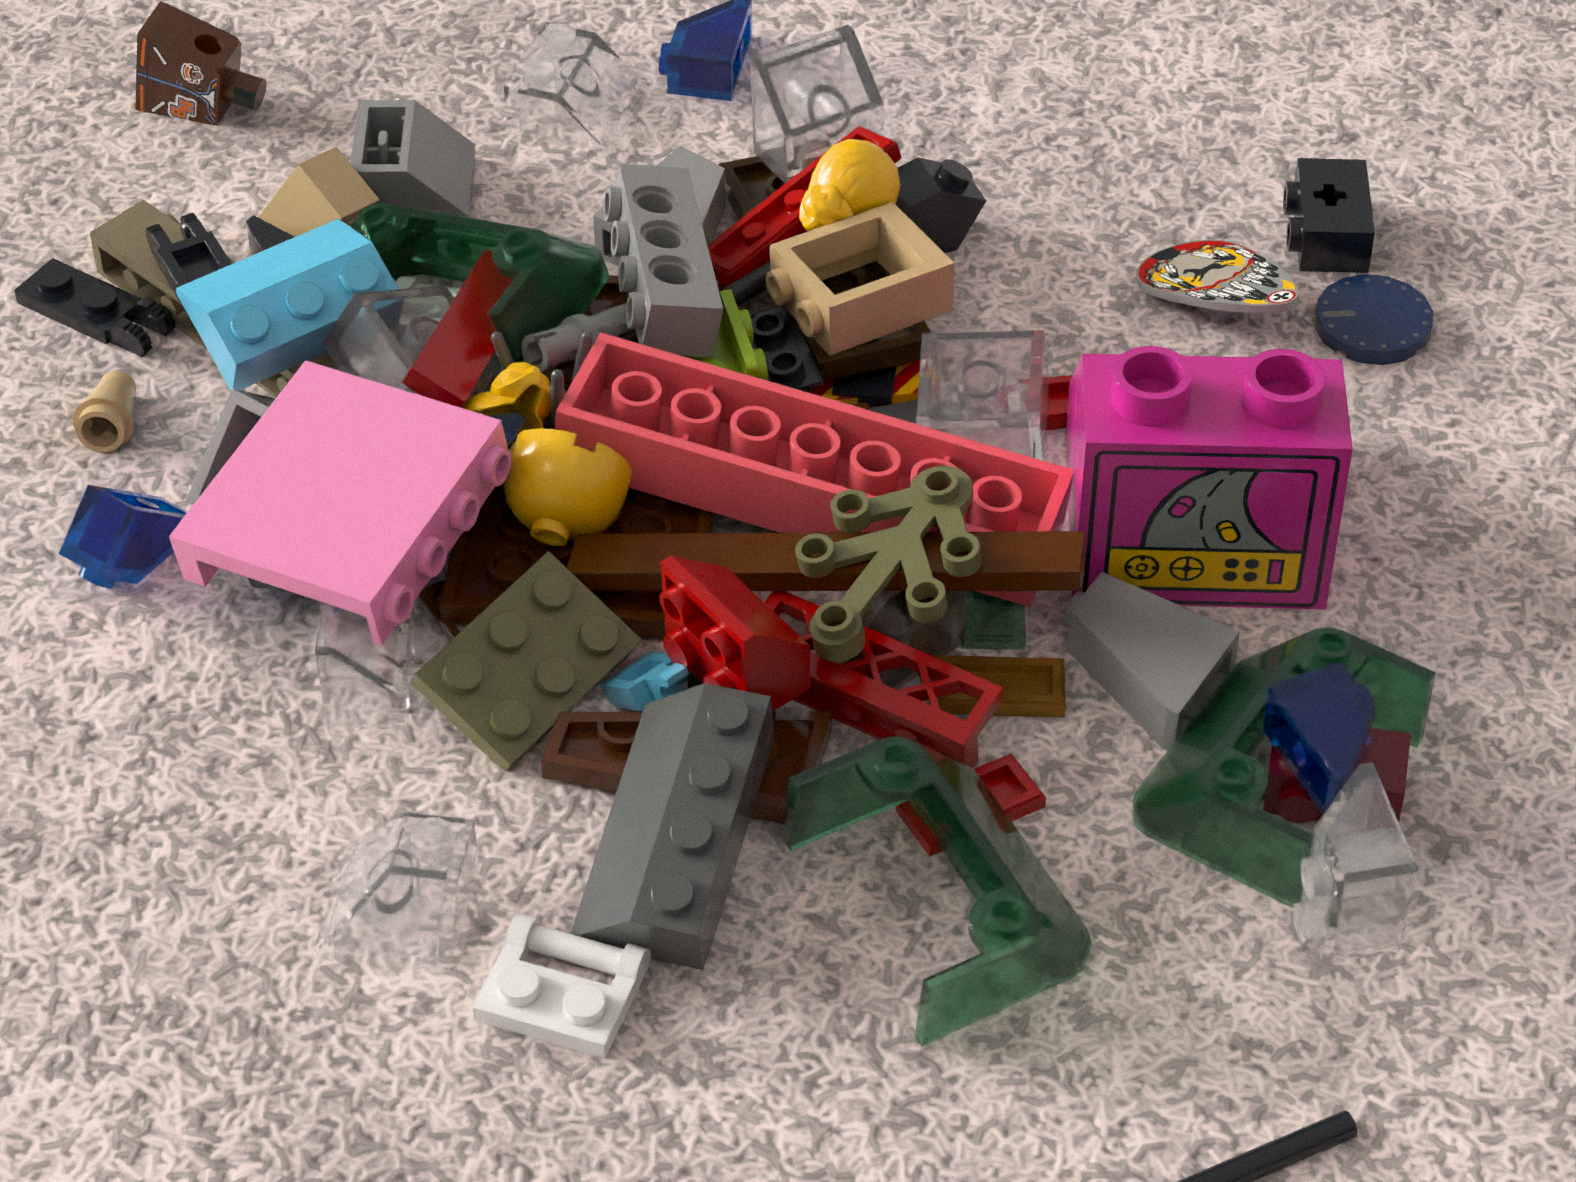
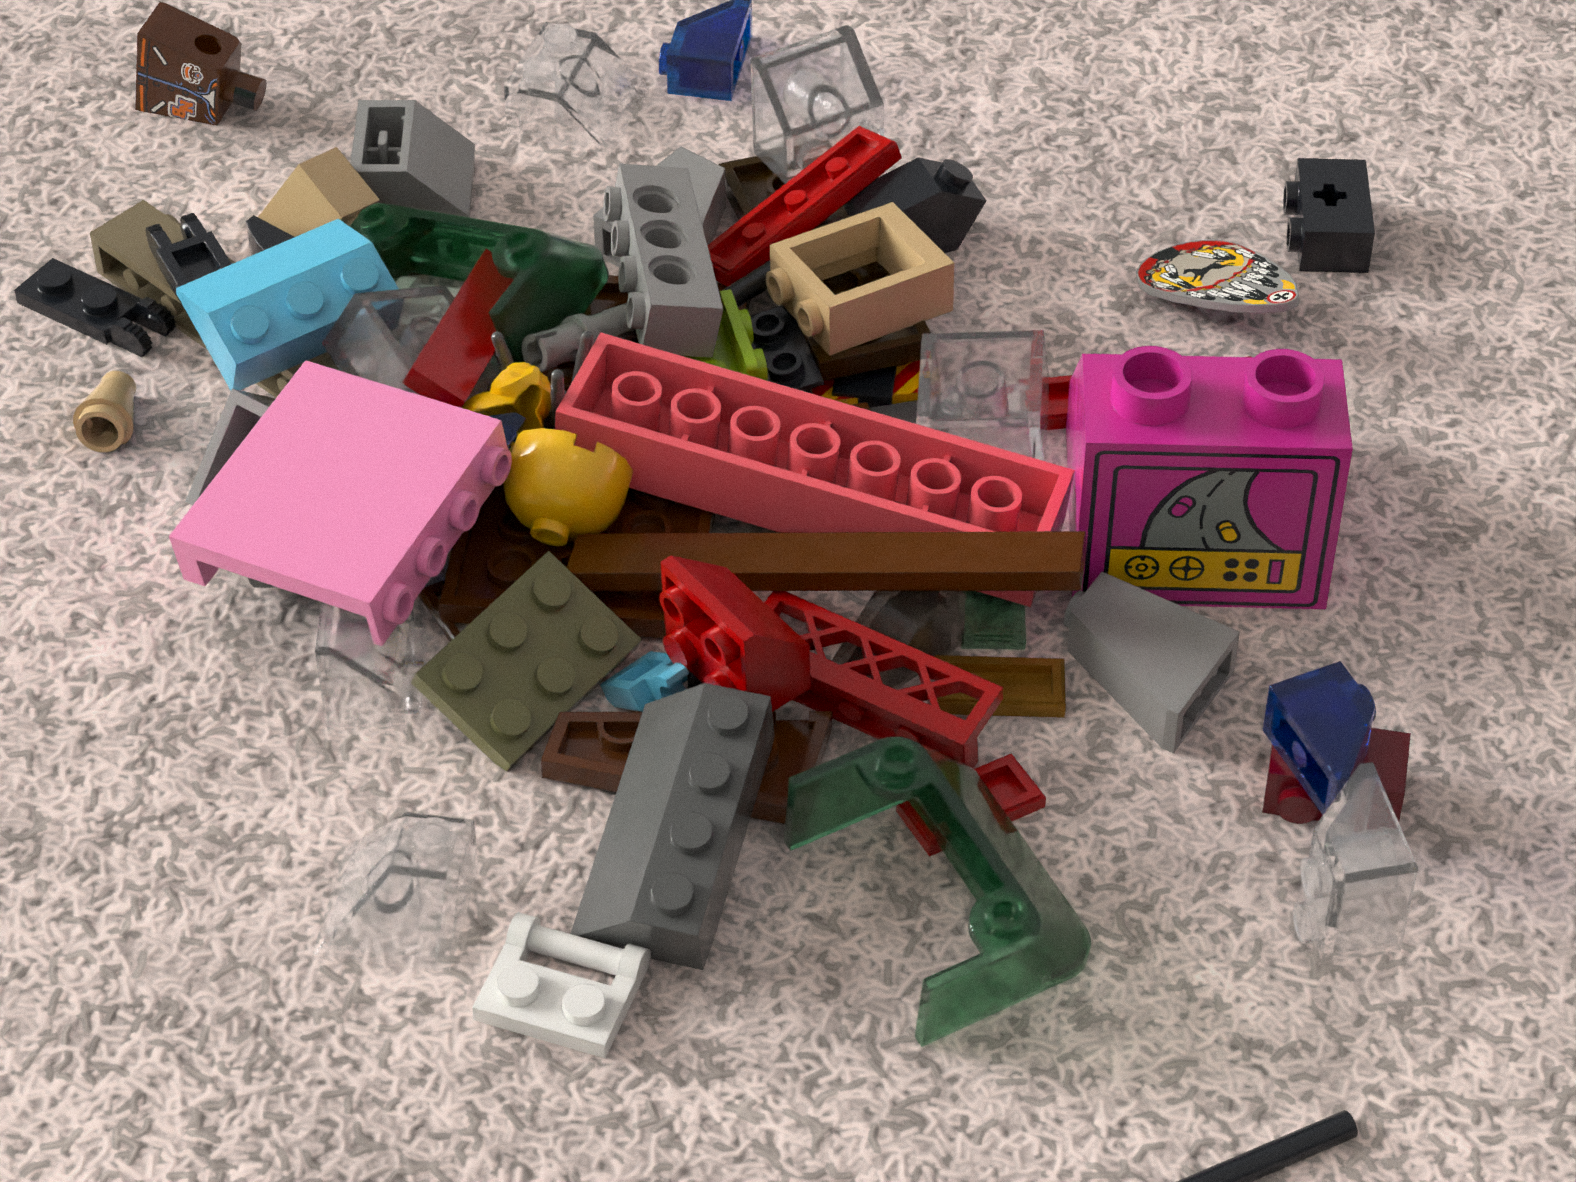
(120, 535): clear blue slope -> none
(847, 182): yellow hair -> none
(935, 498): olive plant -> none
(1209, 786): clear green windscreen -> none
(1374, 319): dark blue tile -> none

